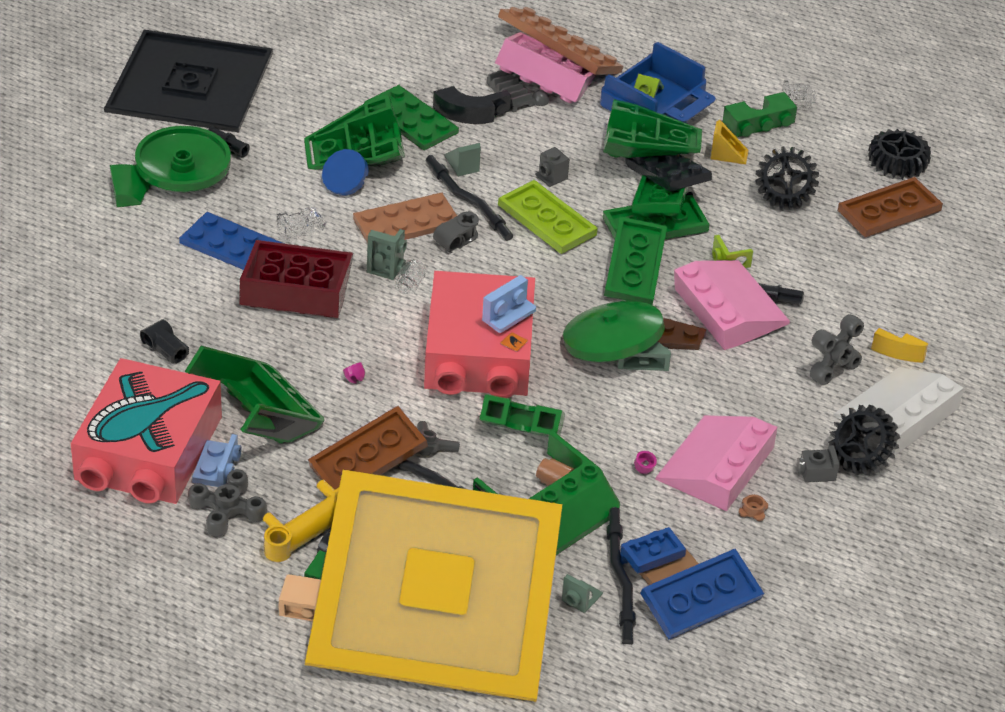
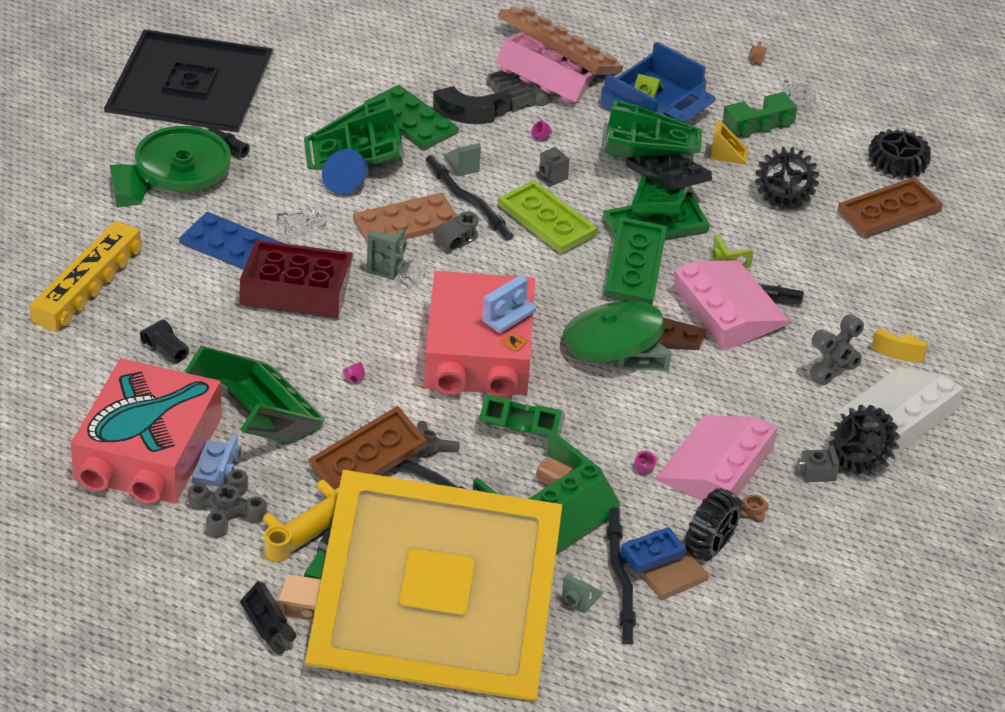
(85, 276): none -> yellow brick
(267, 617): none -> black hinge
(541, 130): none -> dark pink hinge
(702, 593): blue plate -> none
(713, 524): none -> black gear
(757, 53): none -> nougat plate

